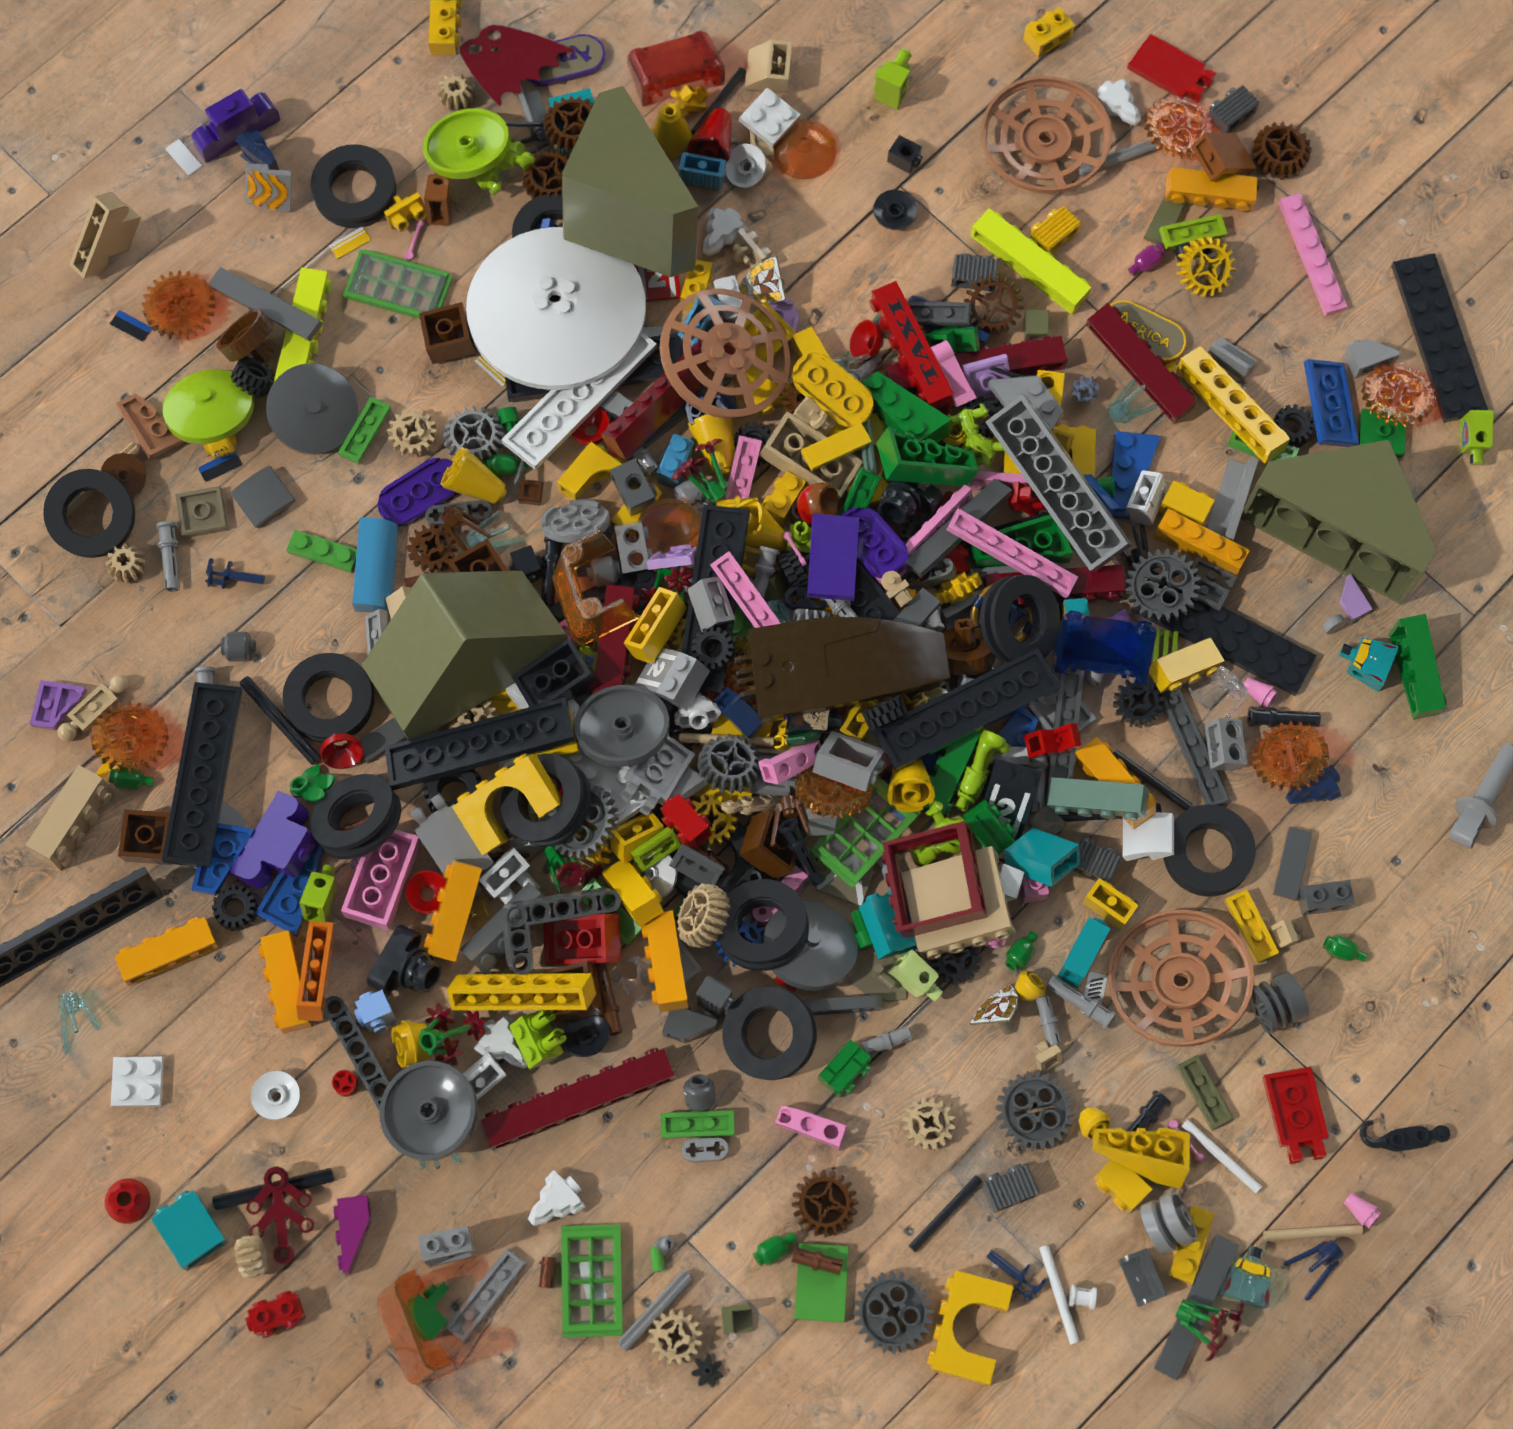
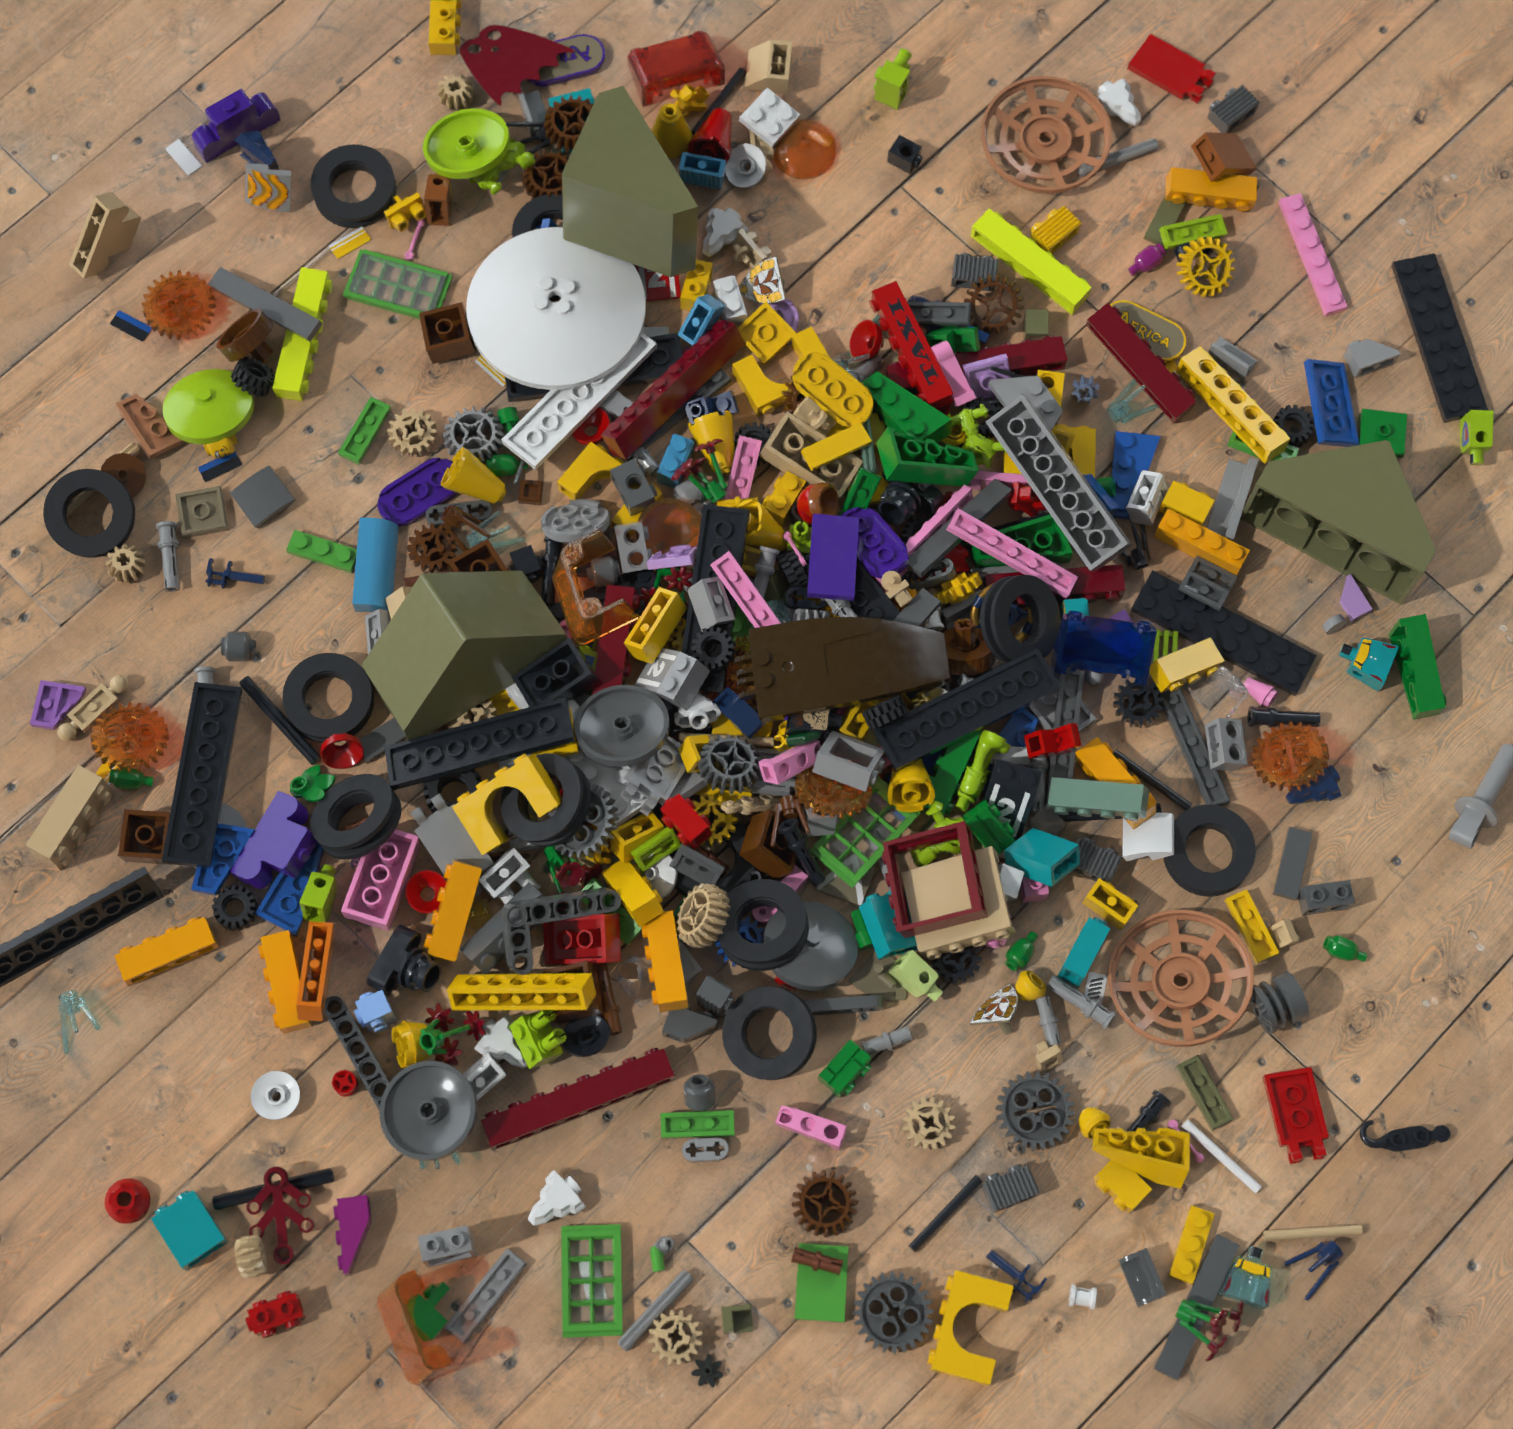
(137, 1082): white plate -> none
(311, 408): dark grey dish -> none
(547, 1273): copper pin -> none
(690, 751): none -> yellow panel
(718, 360): nougat dish -> none
(773, 1249): green plant -> none
(895, 201): black dish -> none
(1048, 31): yellow brick -> none
(1059, 1294): white bar -> none
(1168, 1223): light grey wheel -> none
(1169, 116): clear orange gear -> none
(1172, 567): dark grey gear -> none
(1294, 154): reddish brown gear -> none
(1364, 1211): bright pink cone -> none
(1414, 402): clear orange gear -> none

